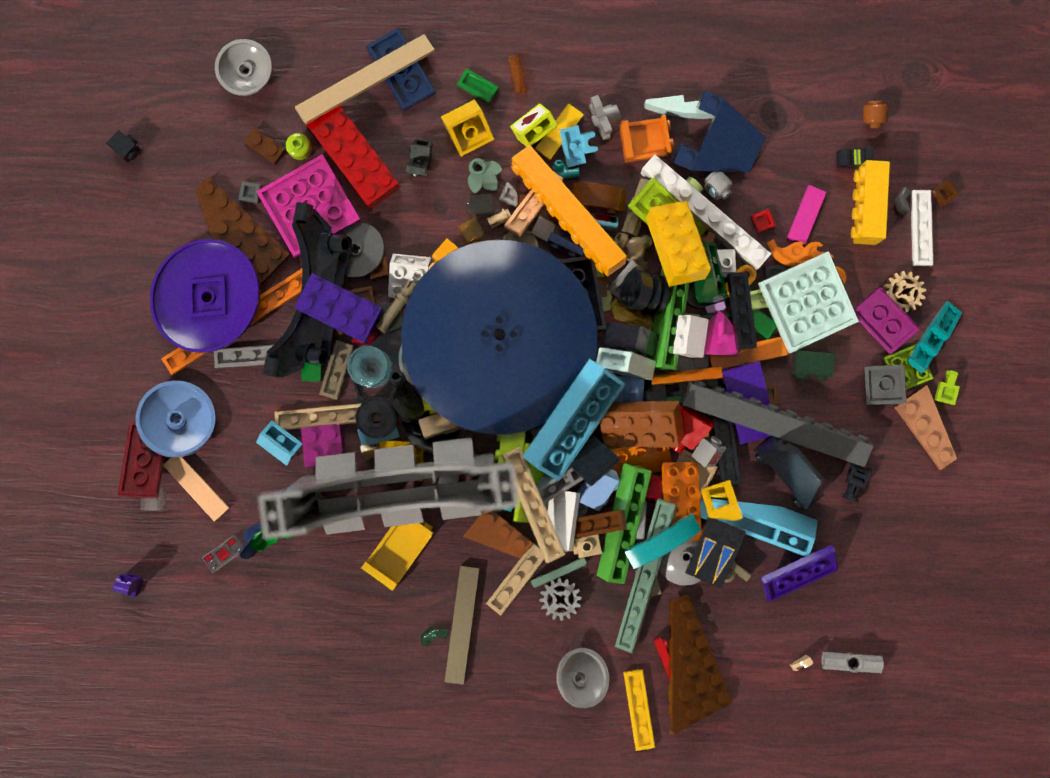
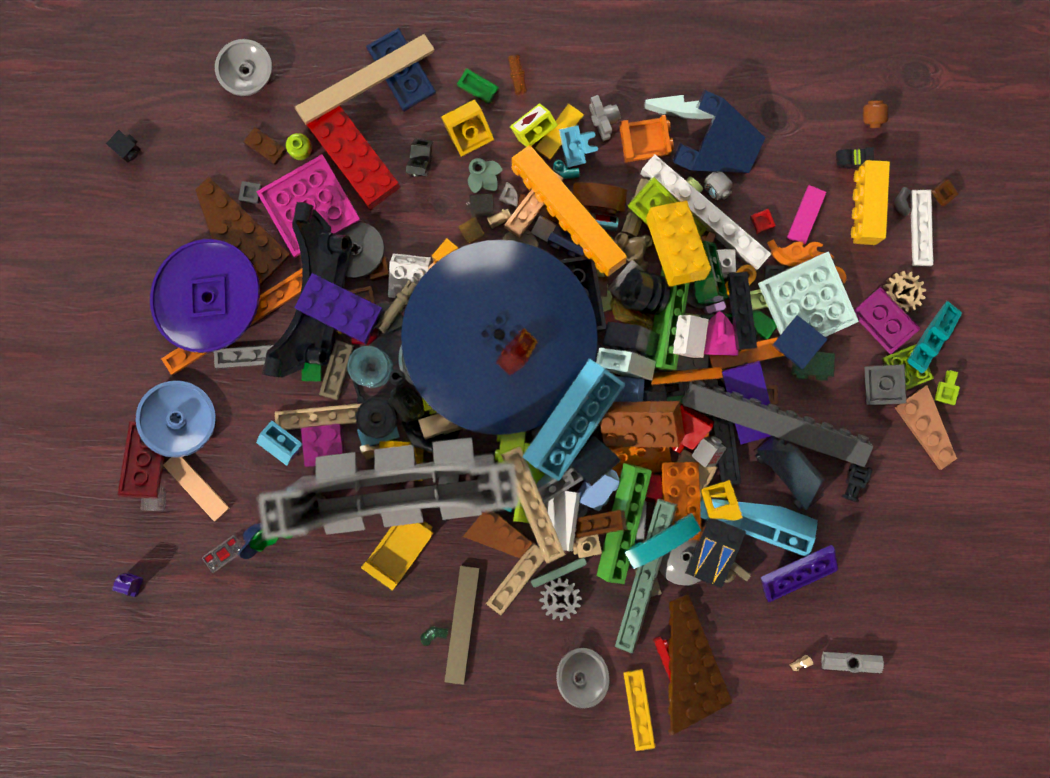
(517, 352): none -> clear red slope
(799, 342): none -> dark blue tile

